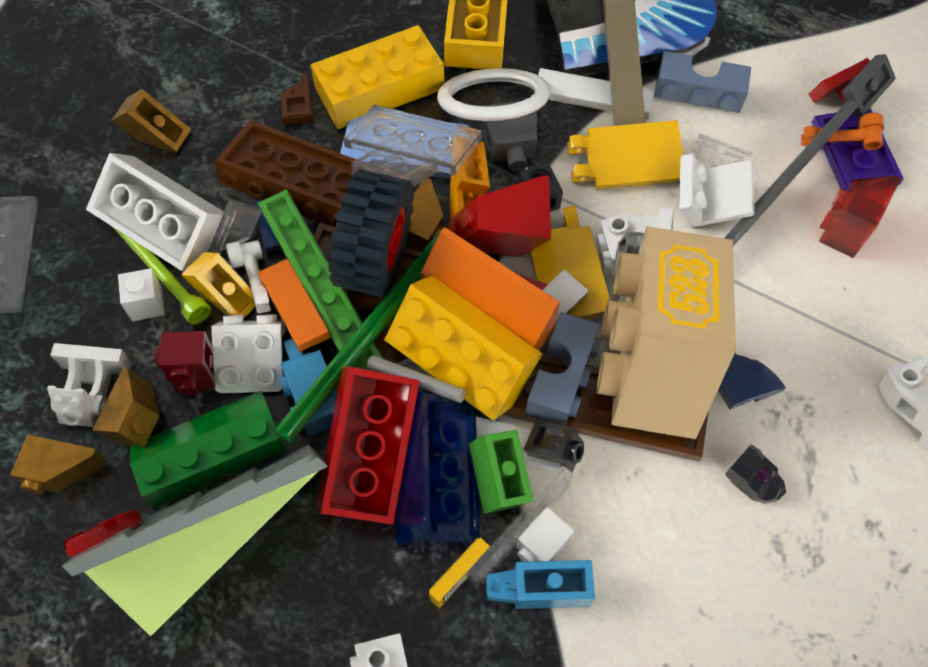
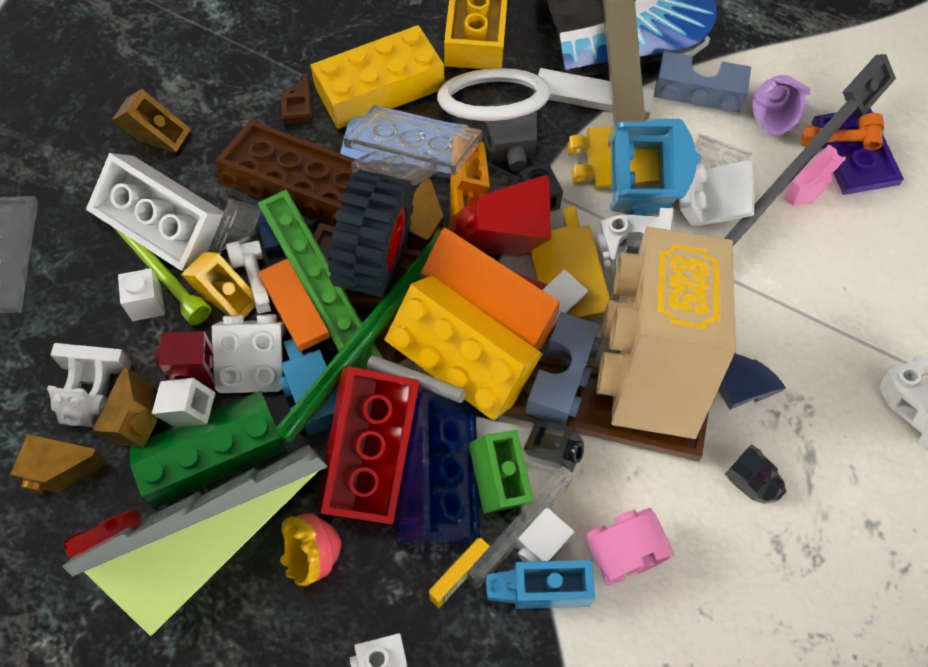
(183, 402): none -> white brick
(309, 548): none -> yellow hair
(630, 545): none -> bright pink brick
(676, 164): none -> dark azure animal
(780, 104): none -> lavender hair
(814, 178): none -> bright pink slope
(837, 82): red tile -> none
(857, 213): clear red slope -> none

